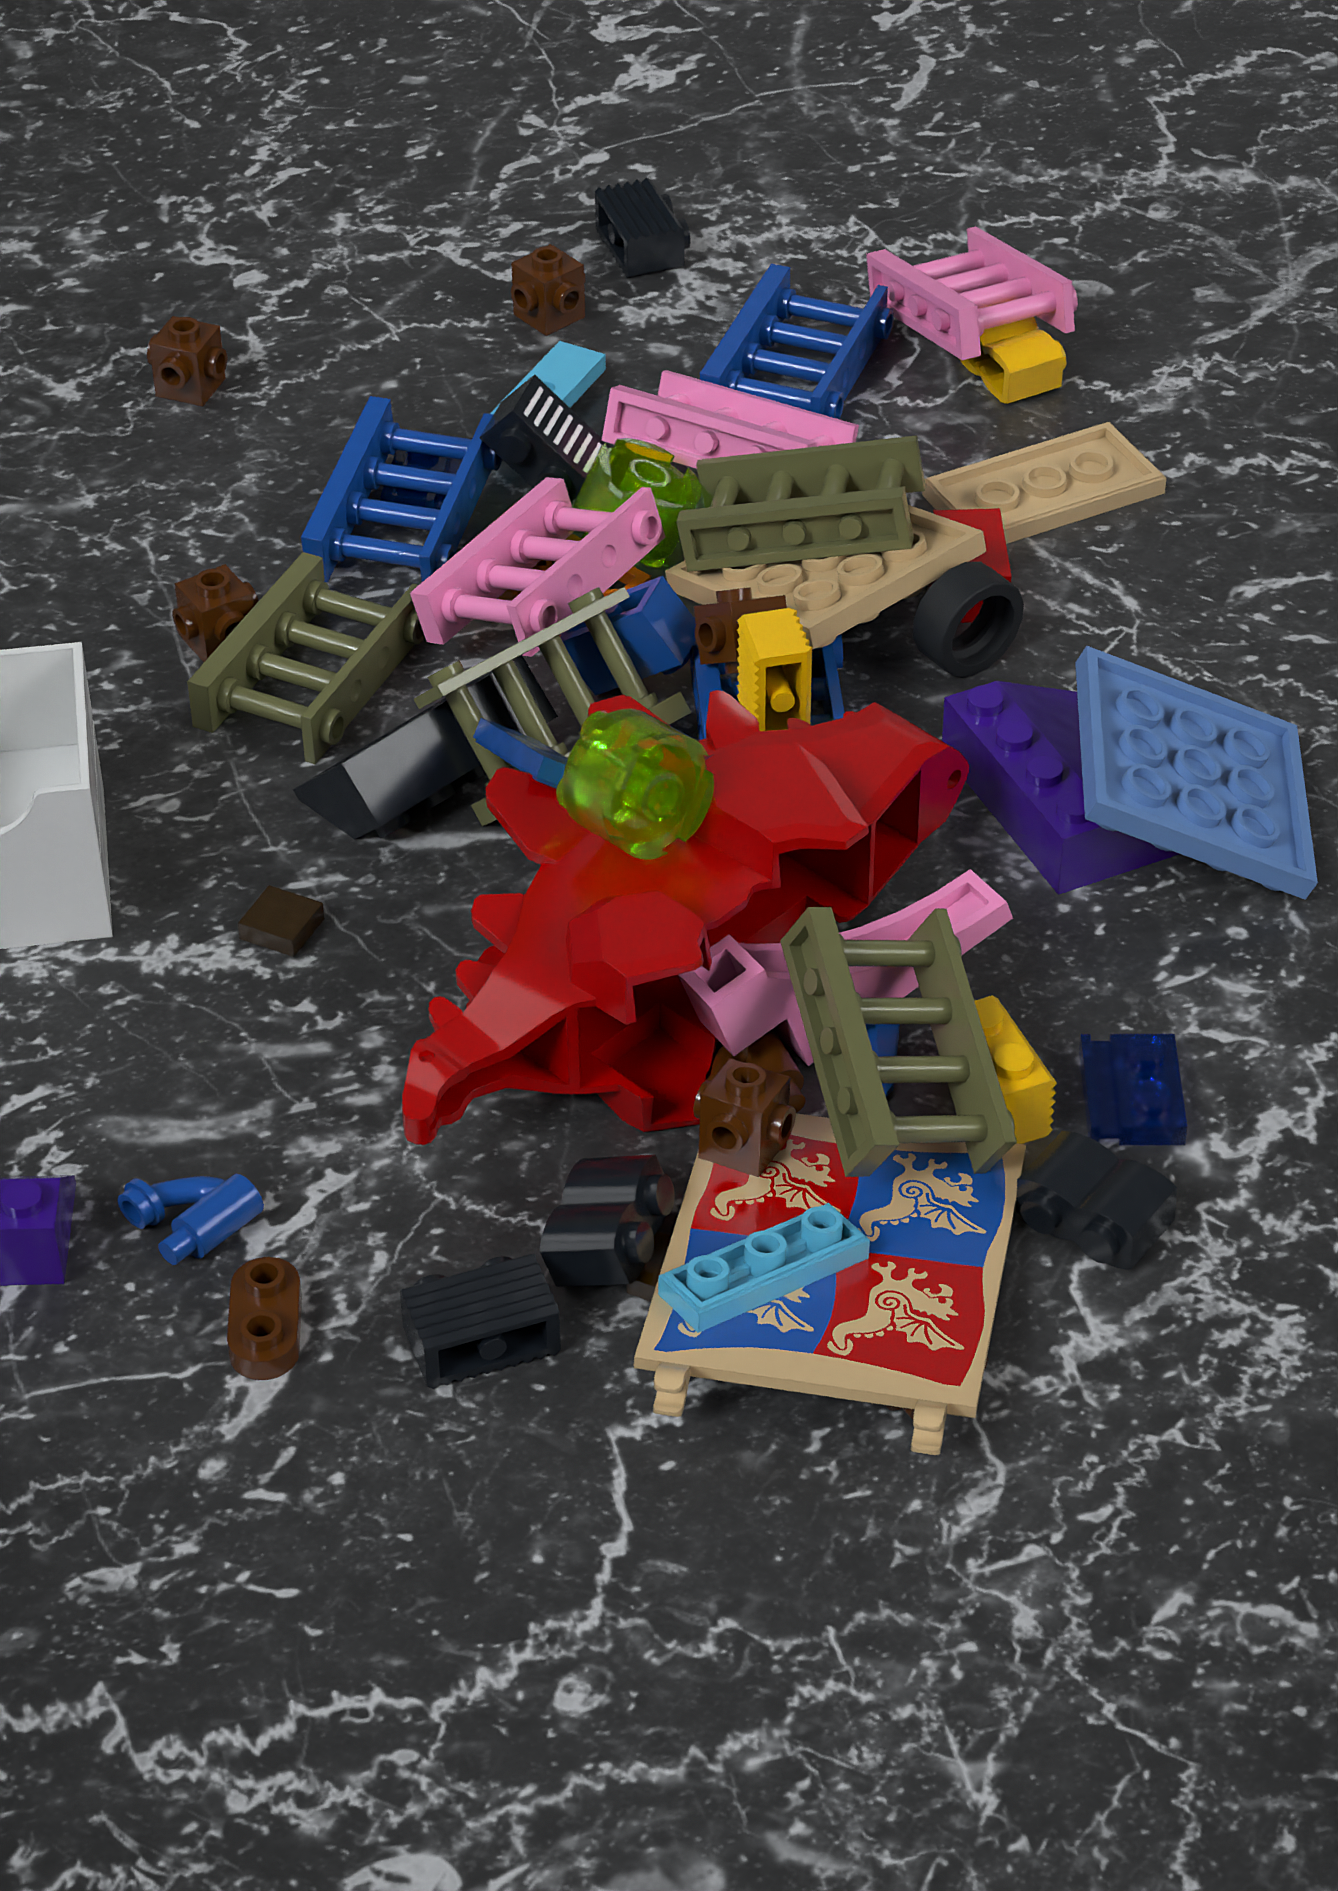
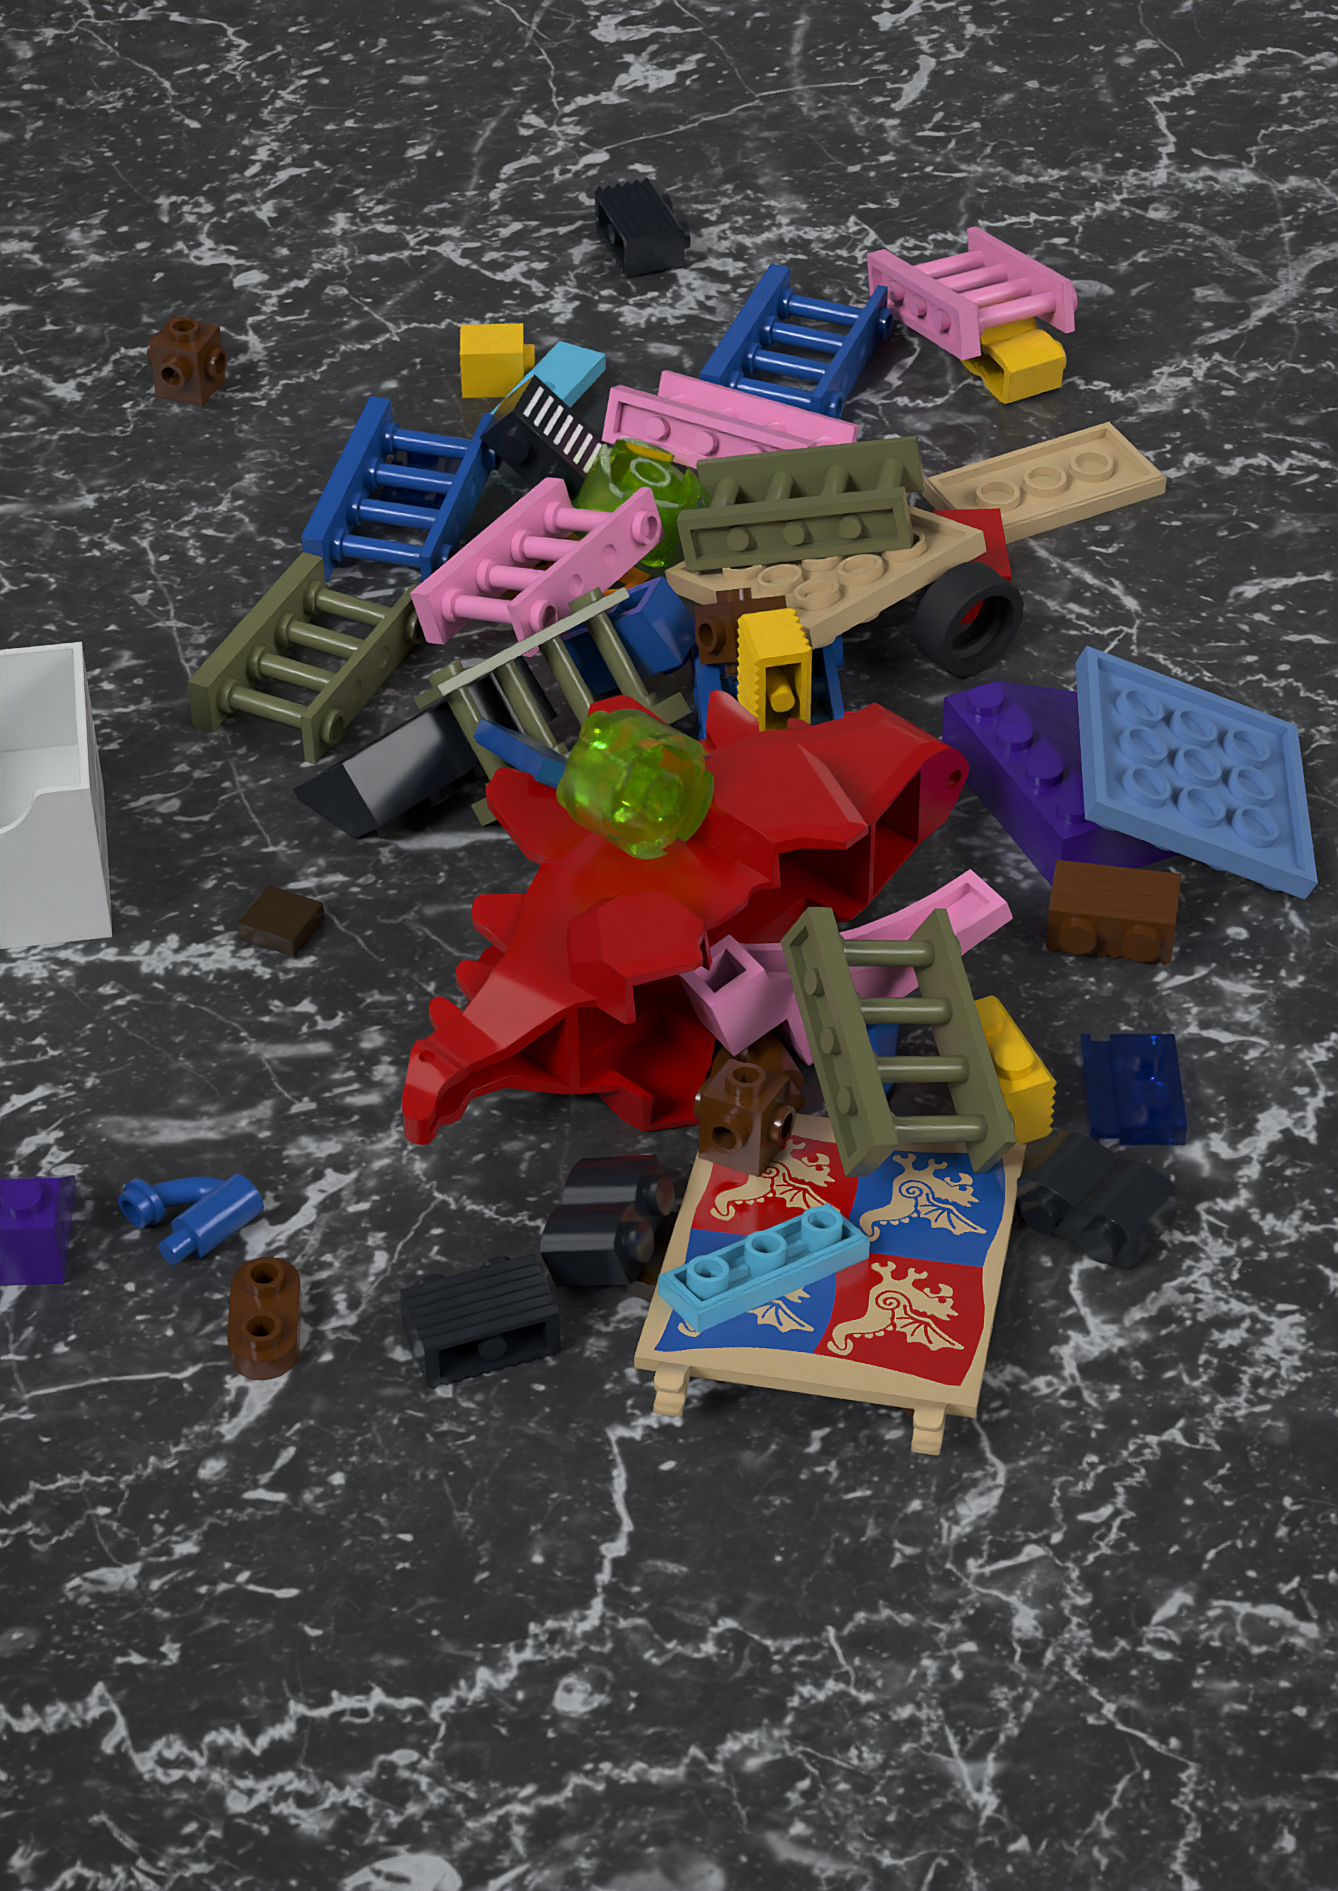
(211, 608): reddish brown brick -> none
(493, 359): none -> yellow brick
(548, 289): reddish brown brick -> none
(1113, 911): none -> reddish brown brick

